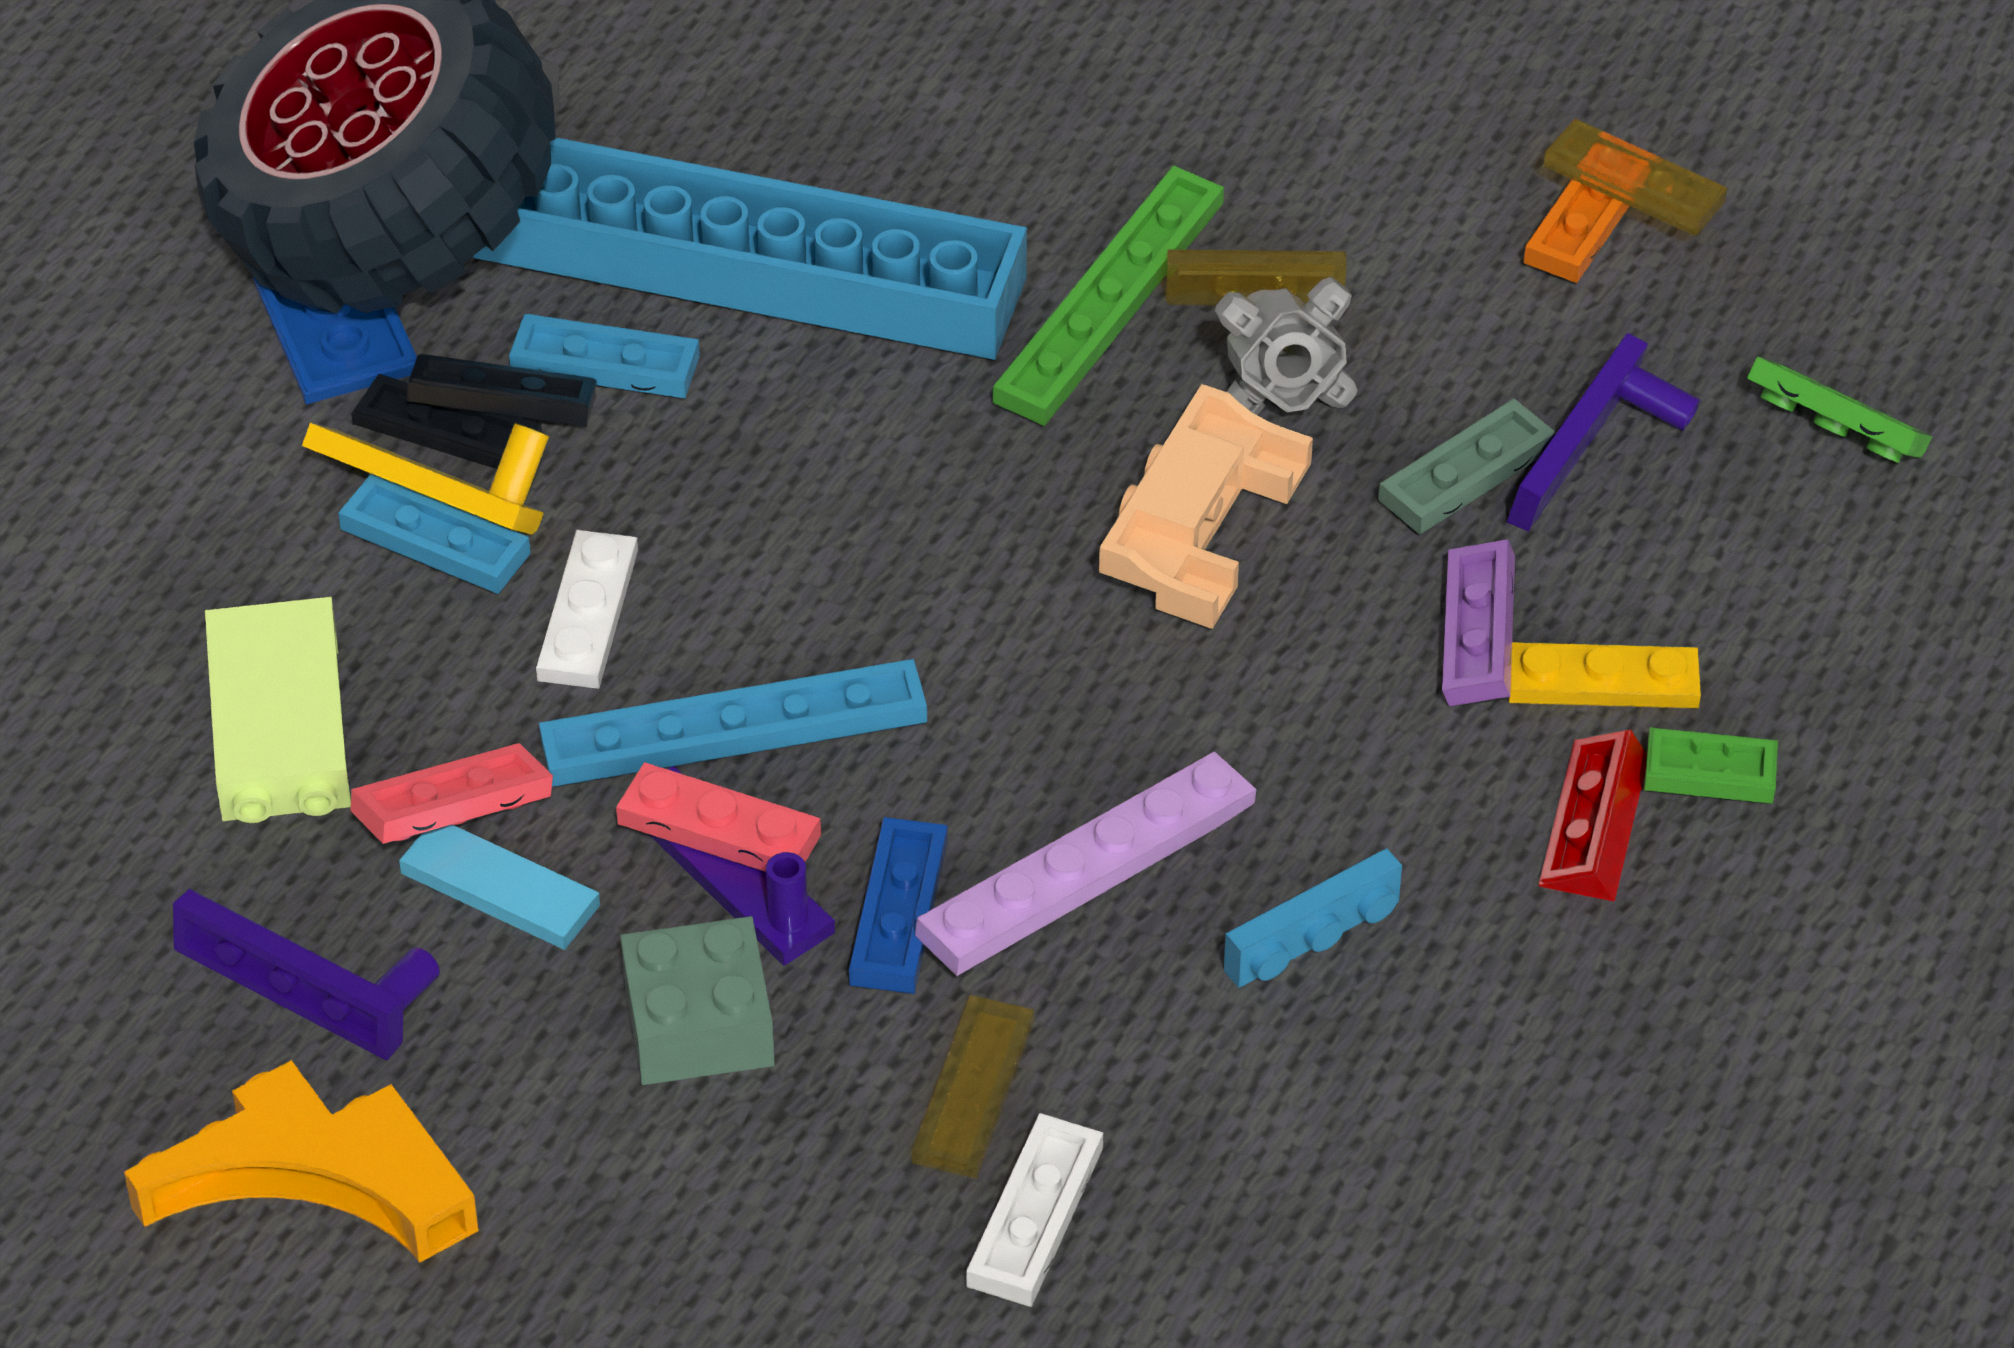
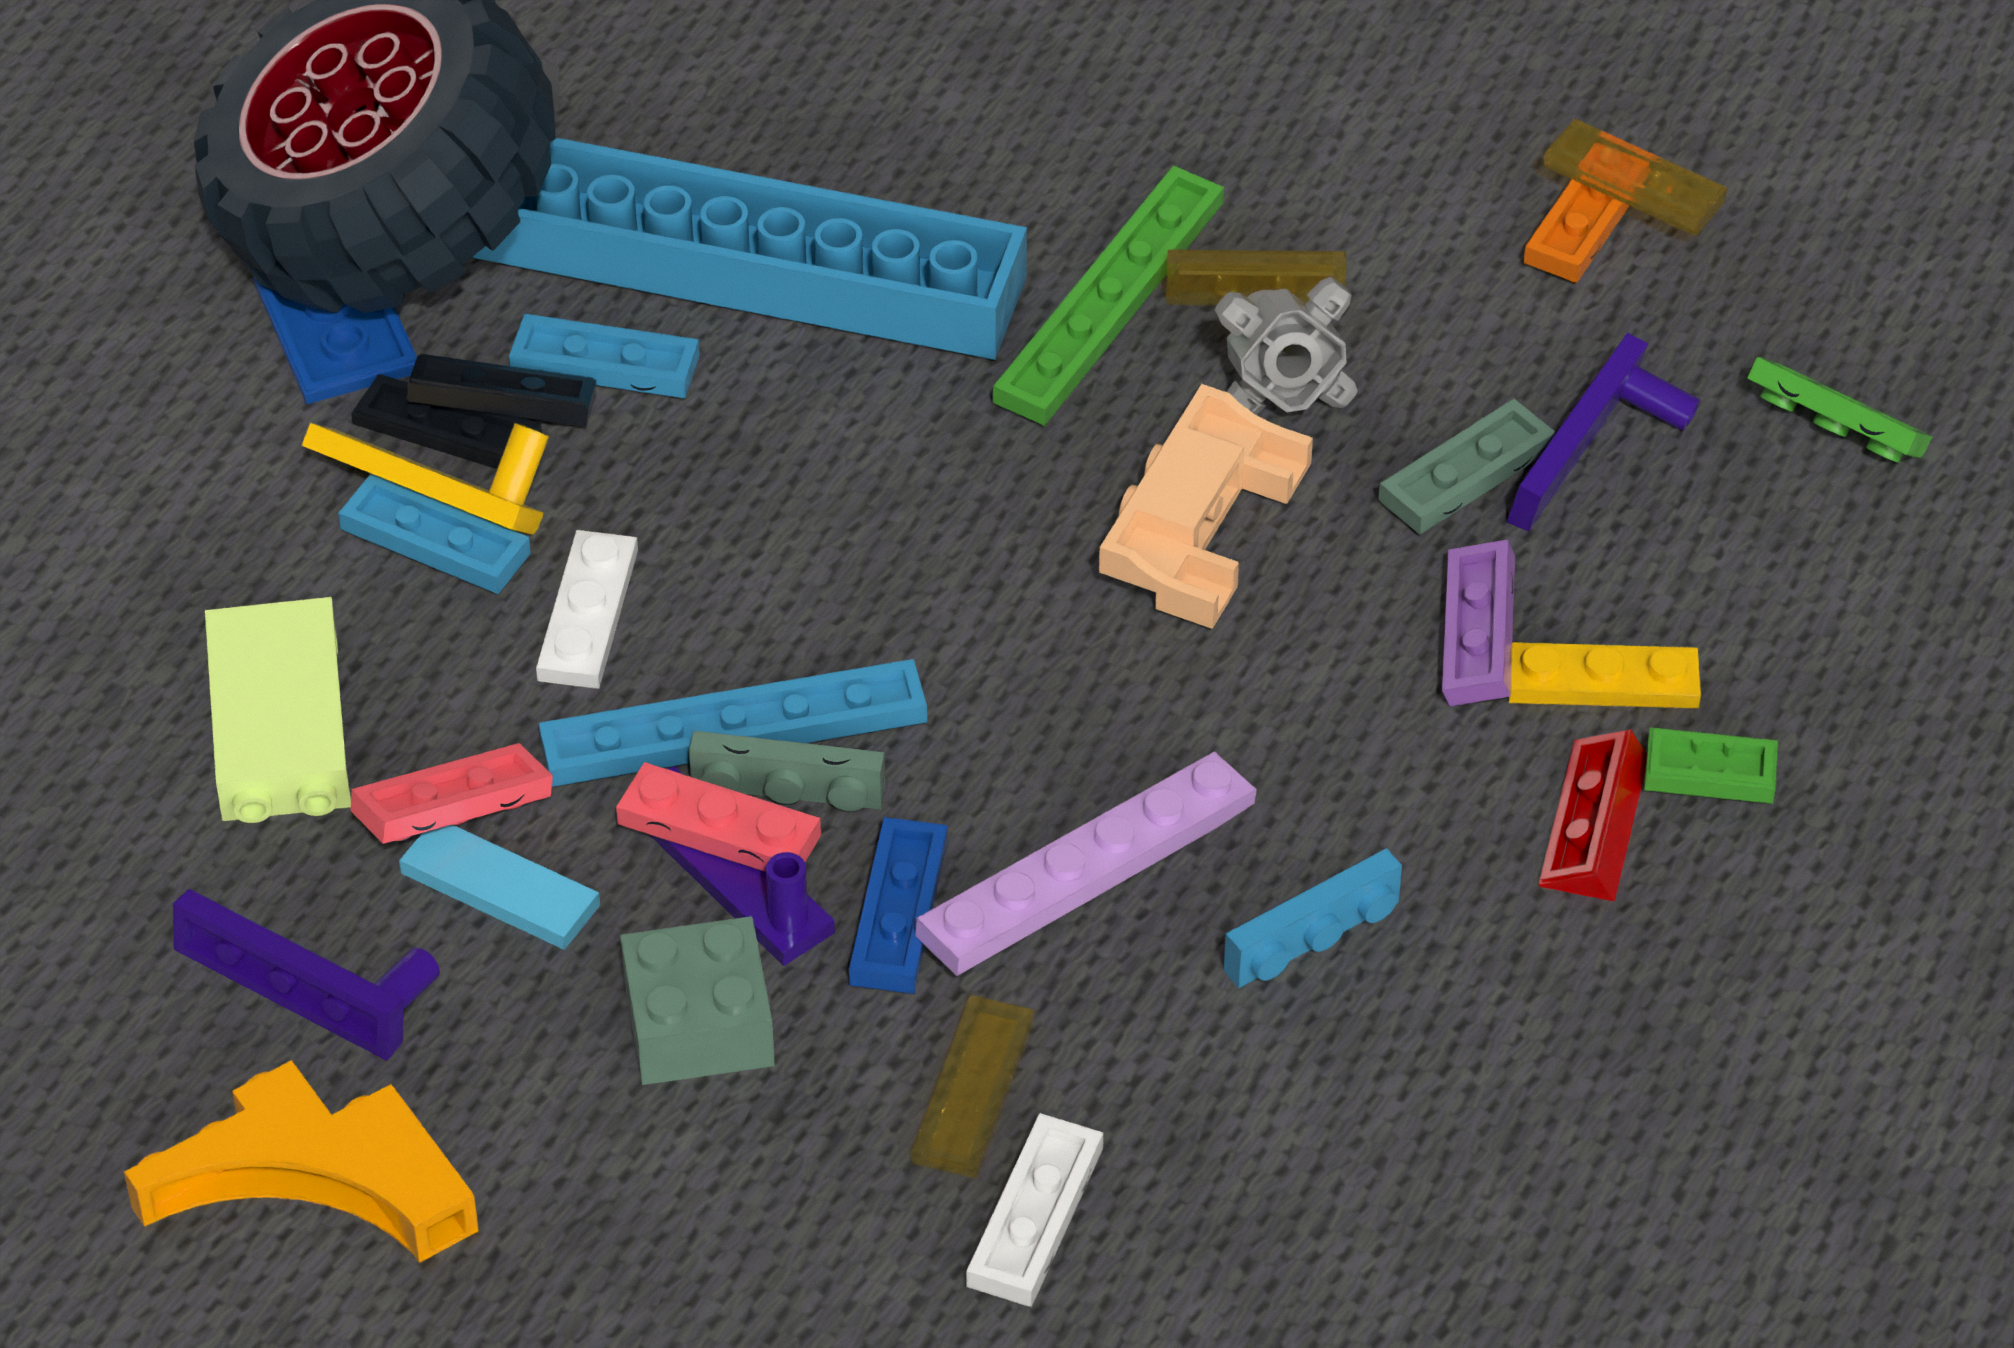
(790, 770): none -> sand green plate

